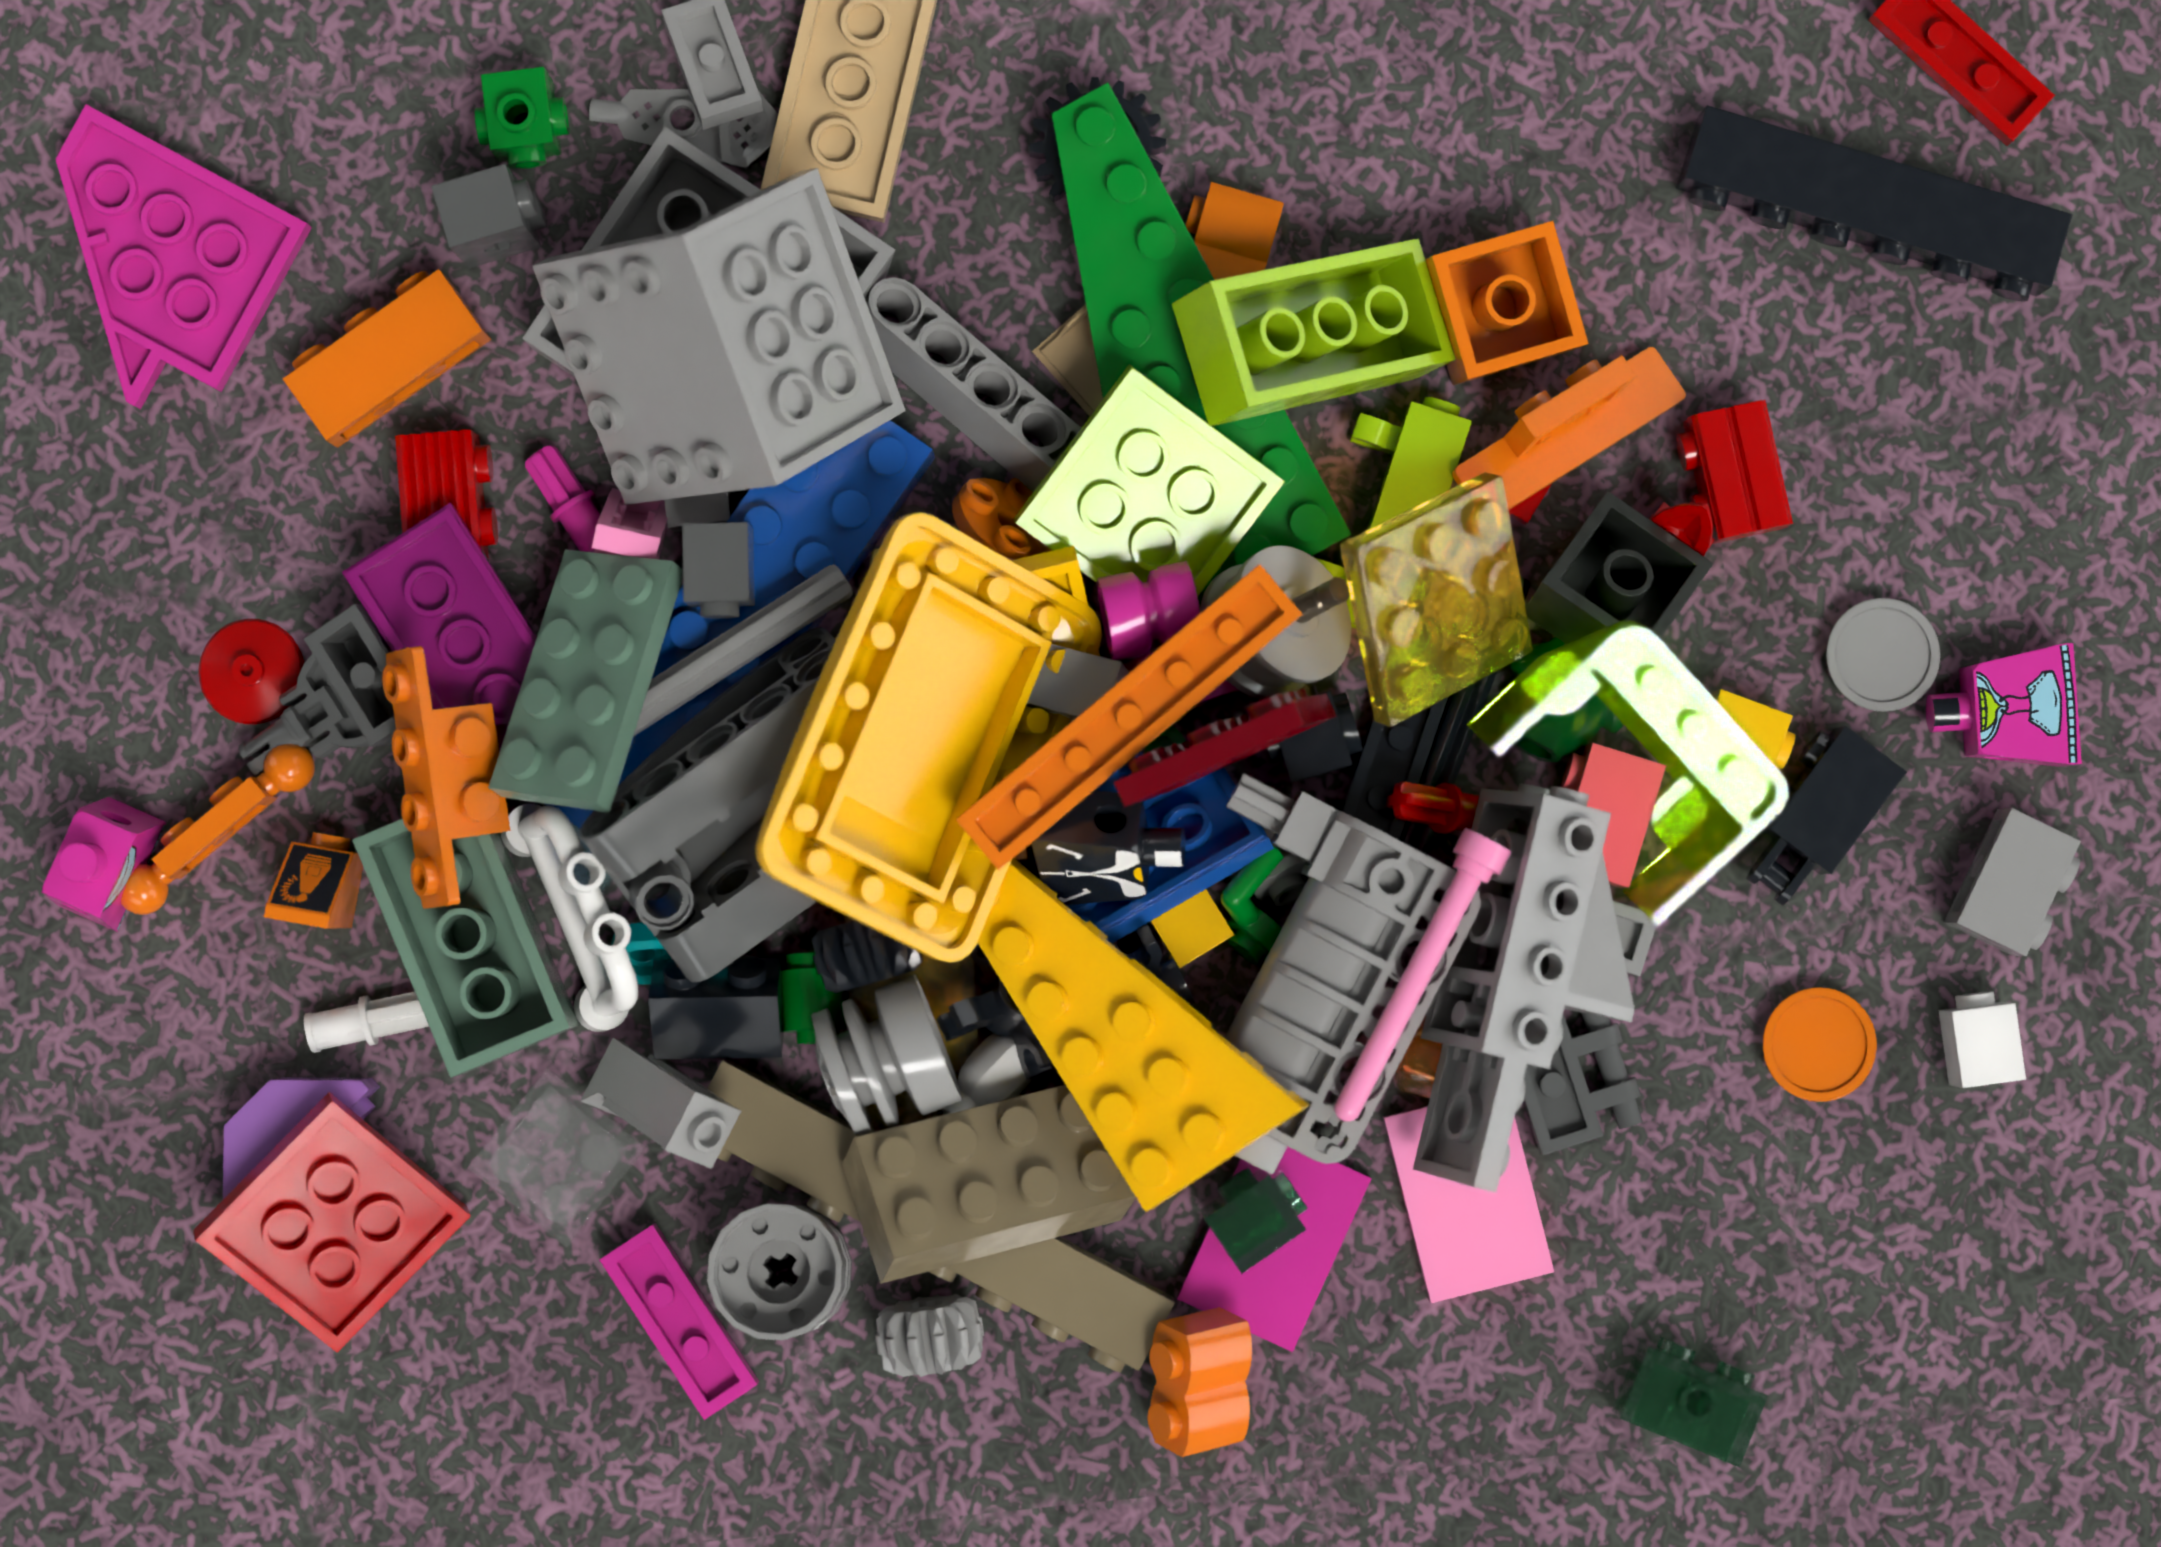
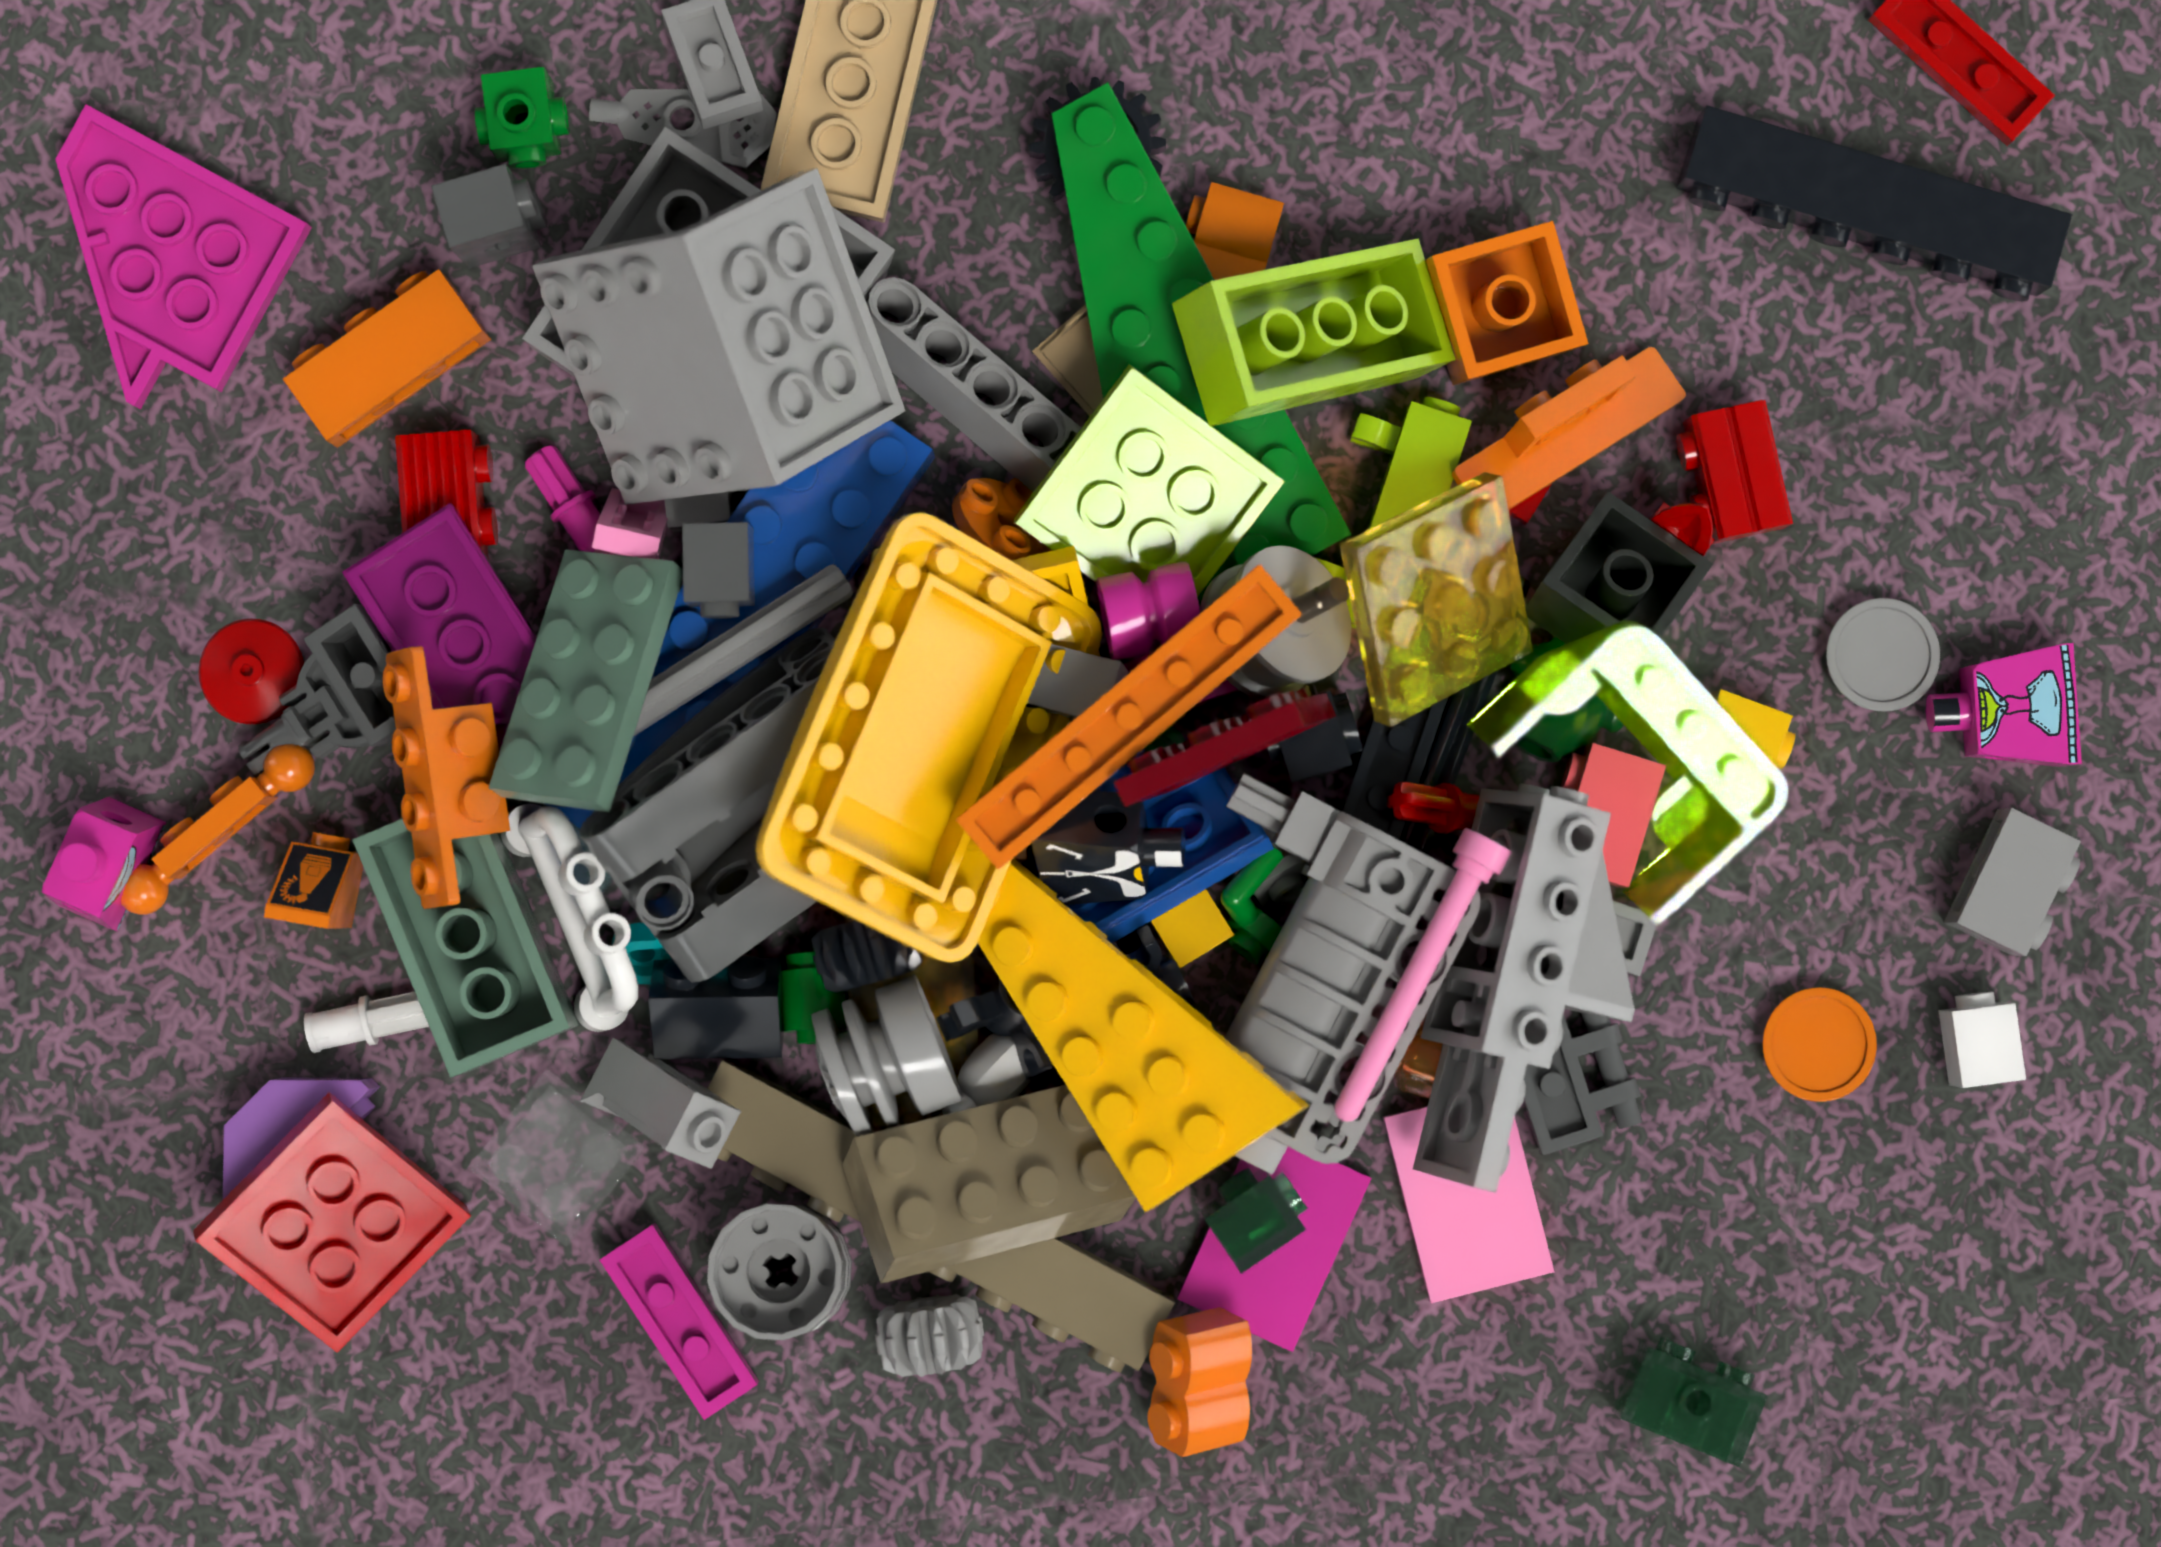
(1825, 809): black brick -> none

